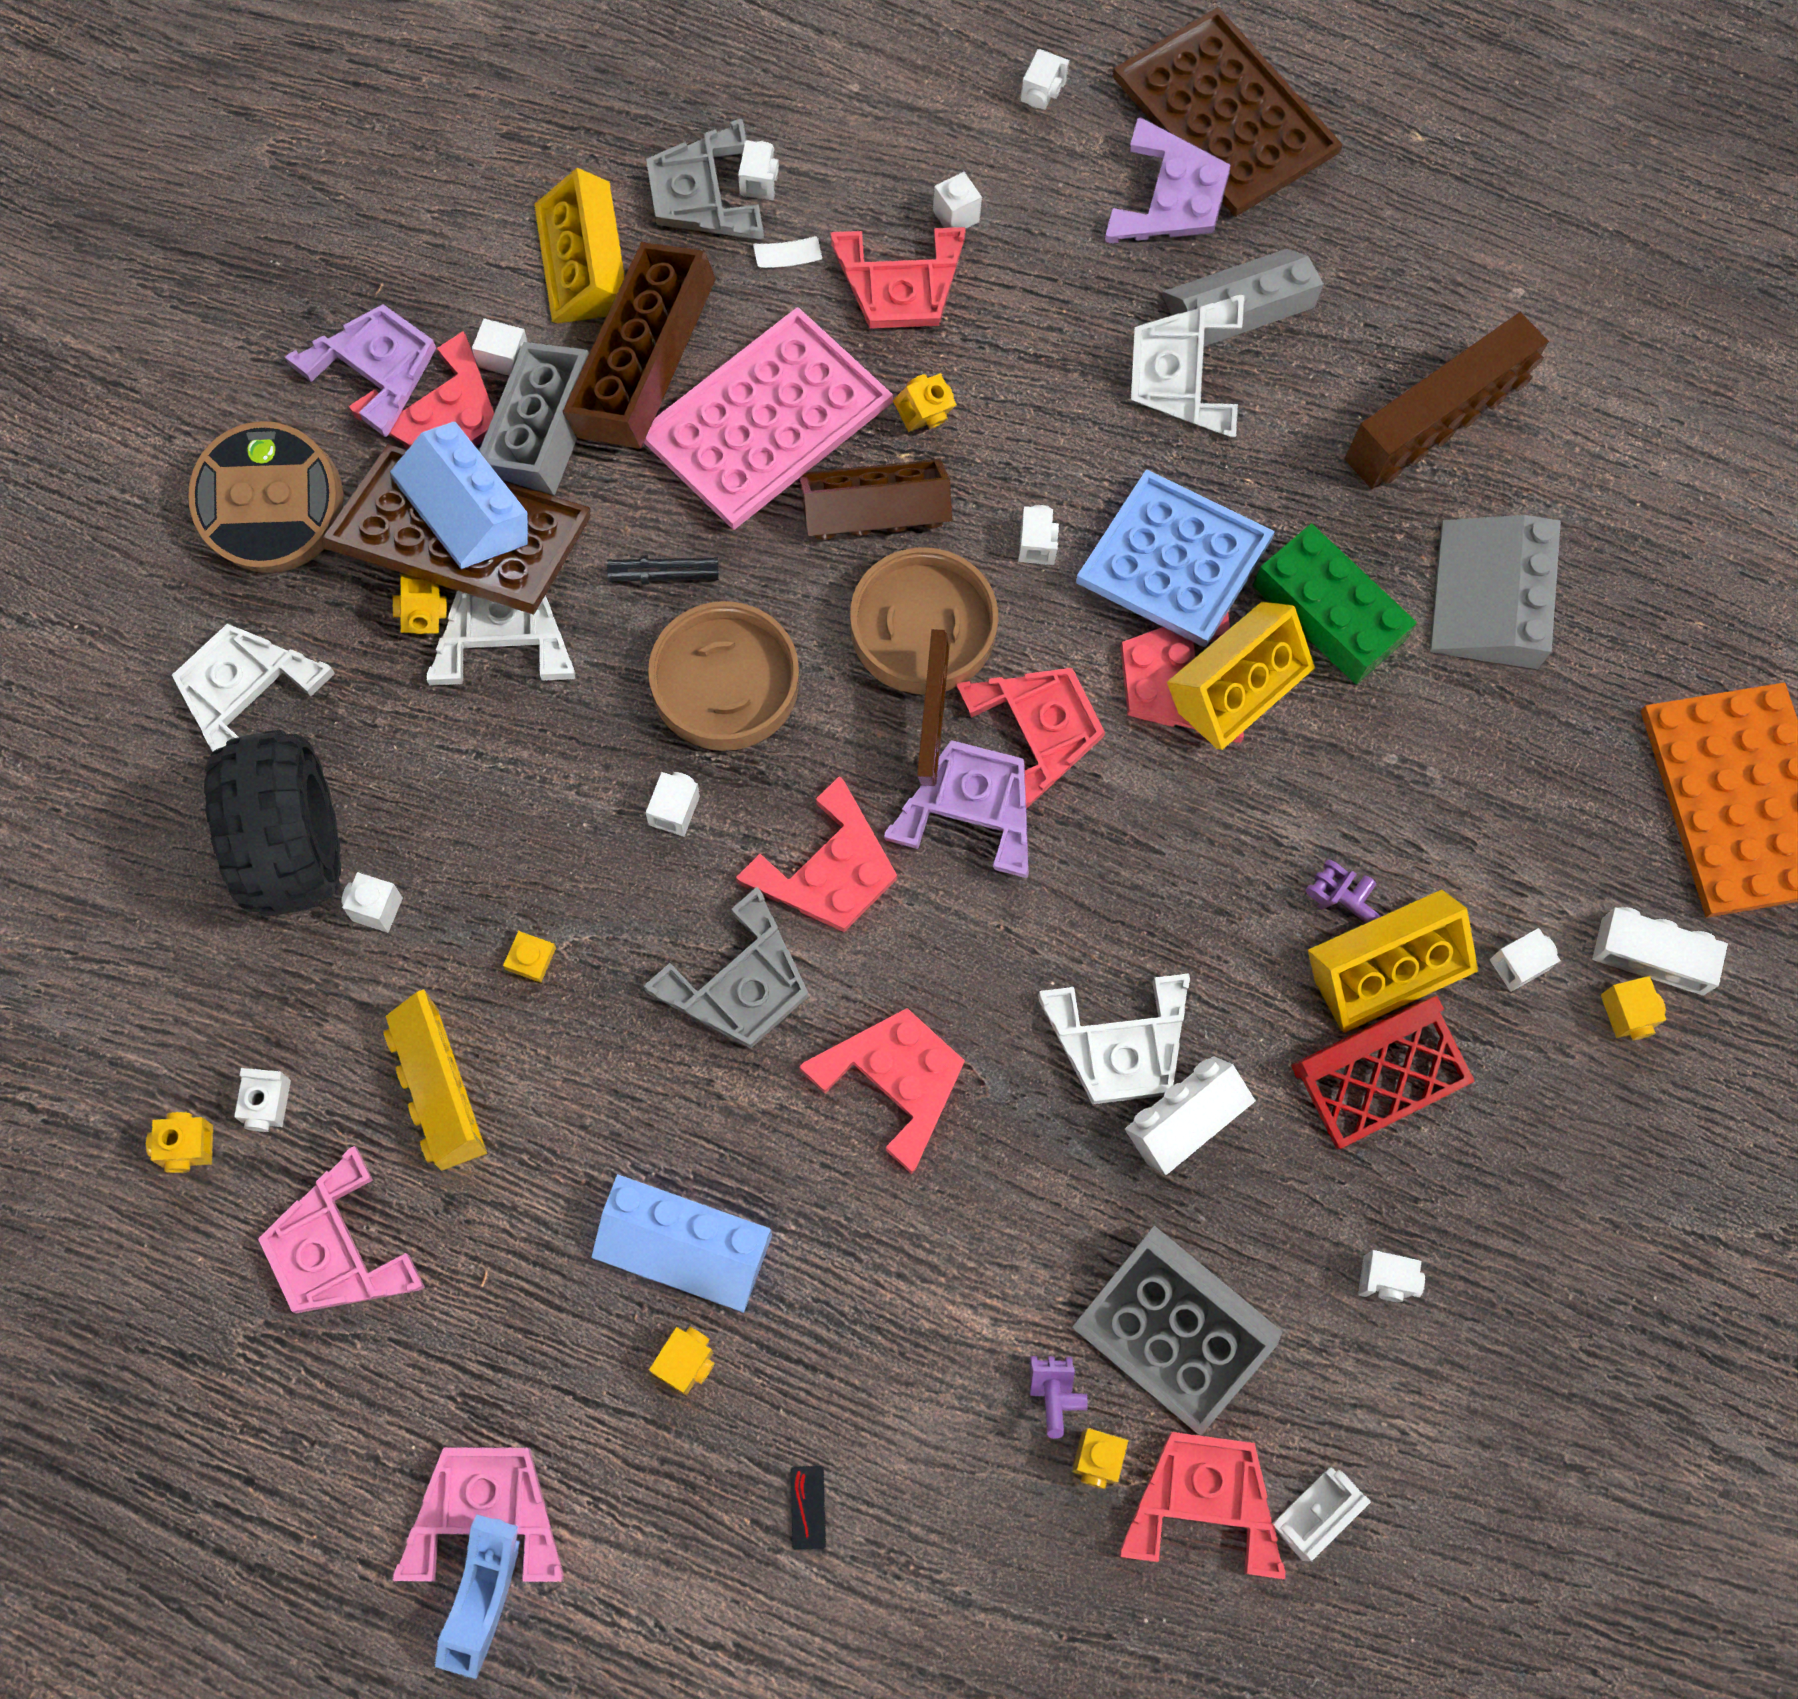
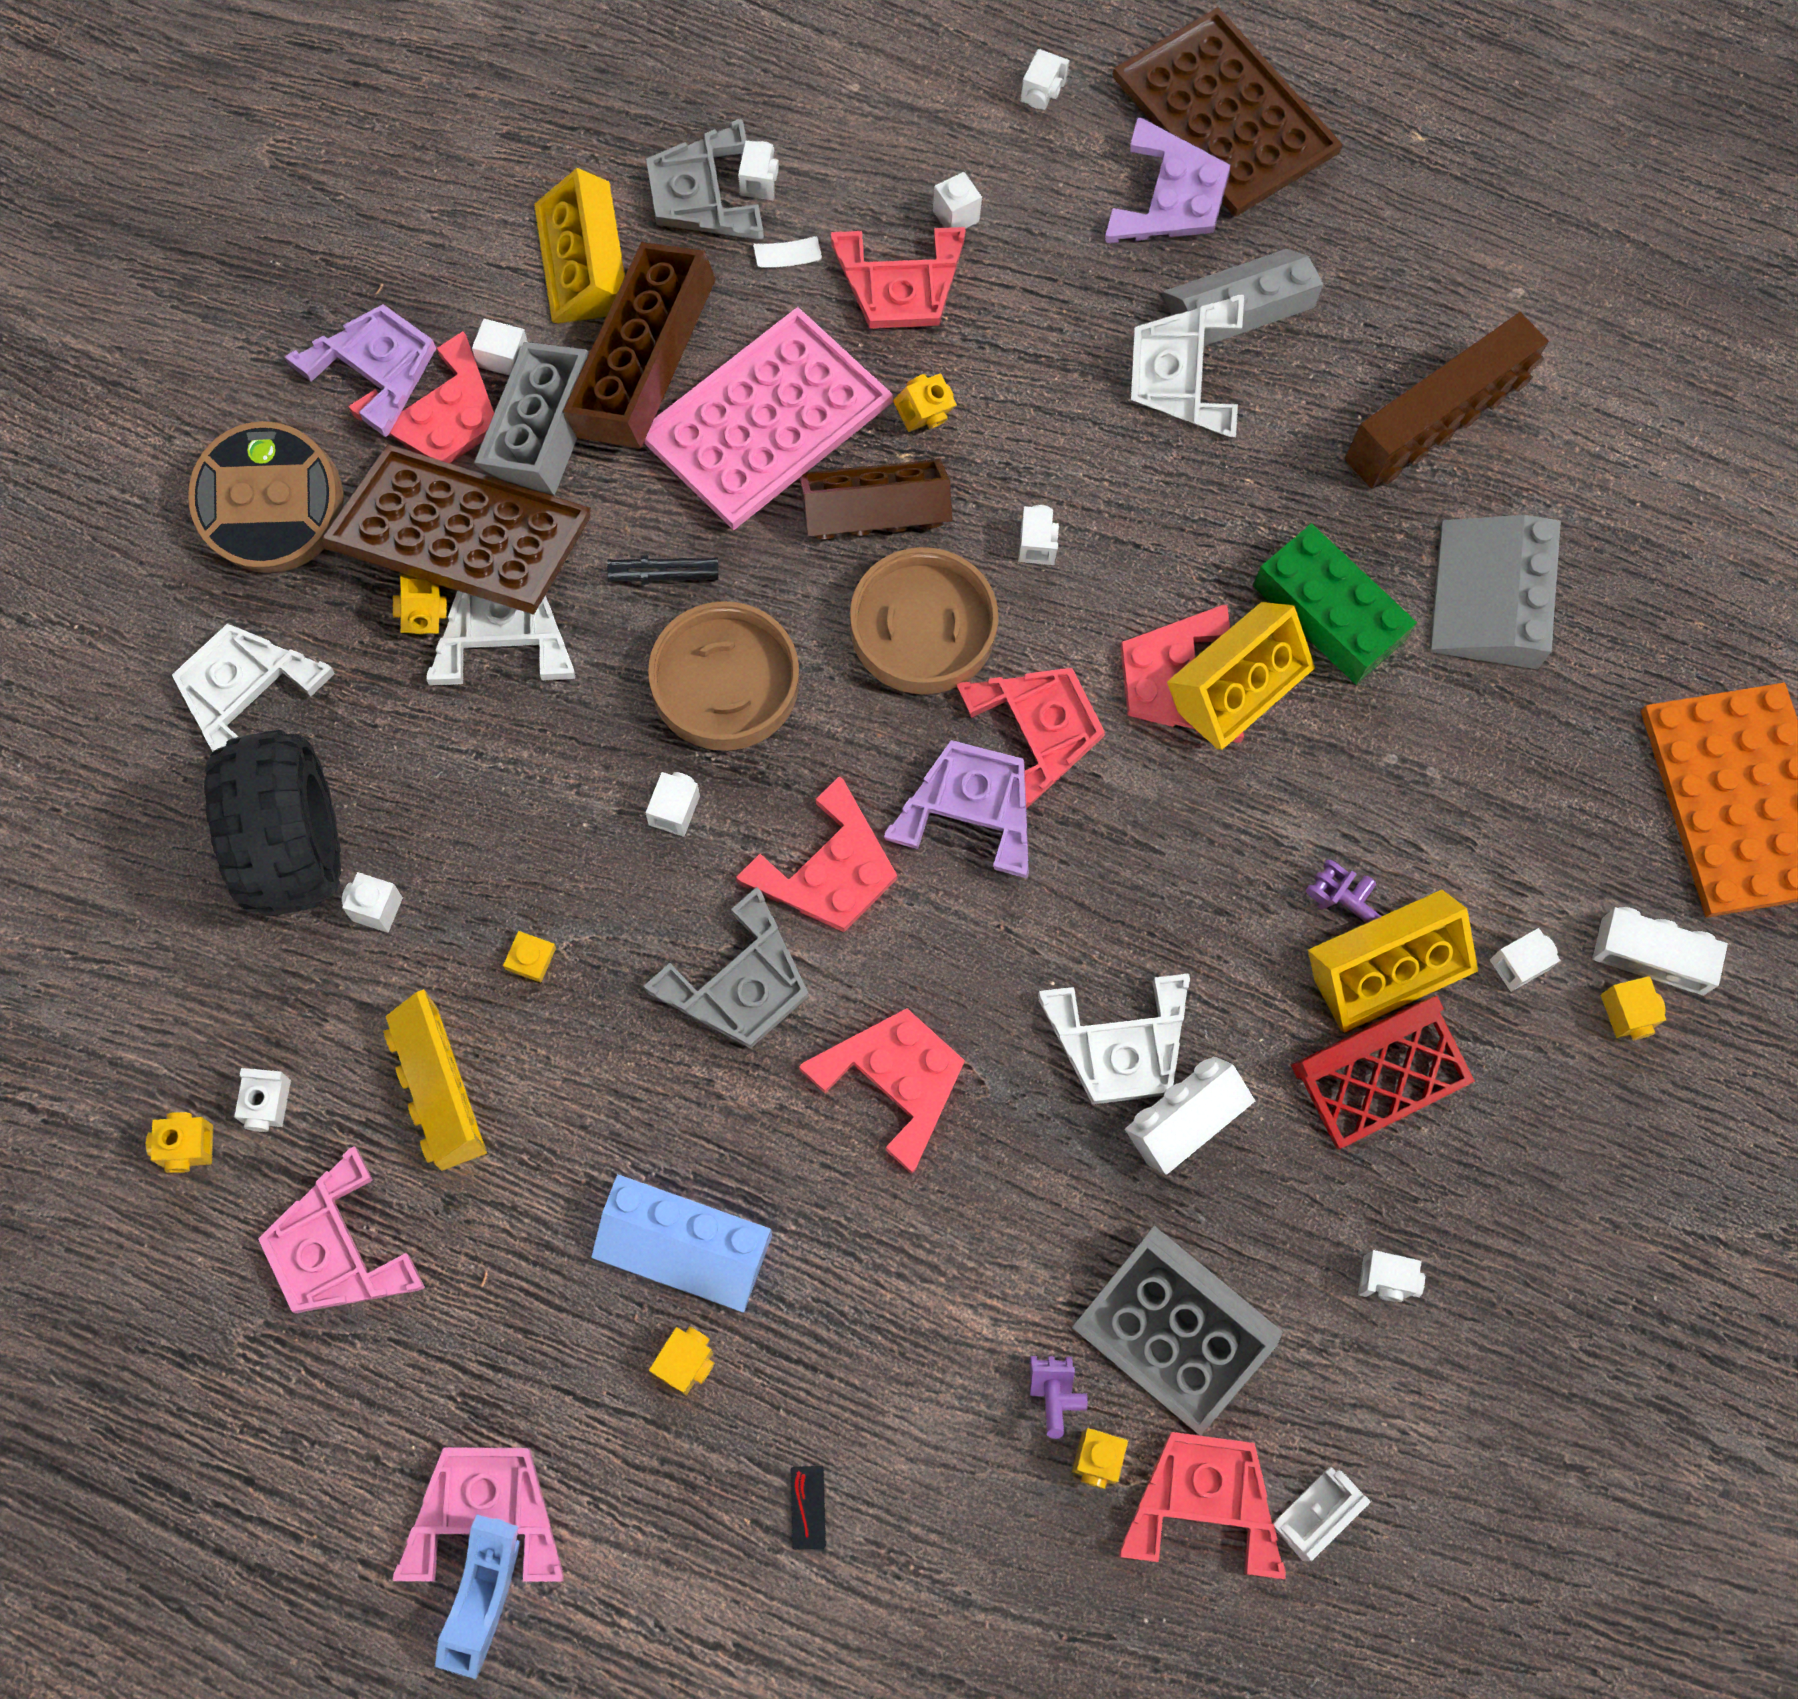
(460, 496): light blue slope -> none
(933, 708): reddish brown tile -> none
(1175, 558): light blue plate -> none

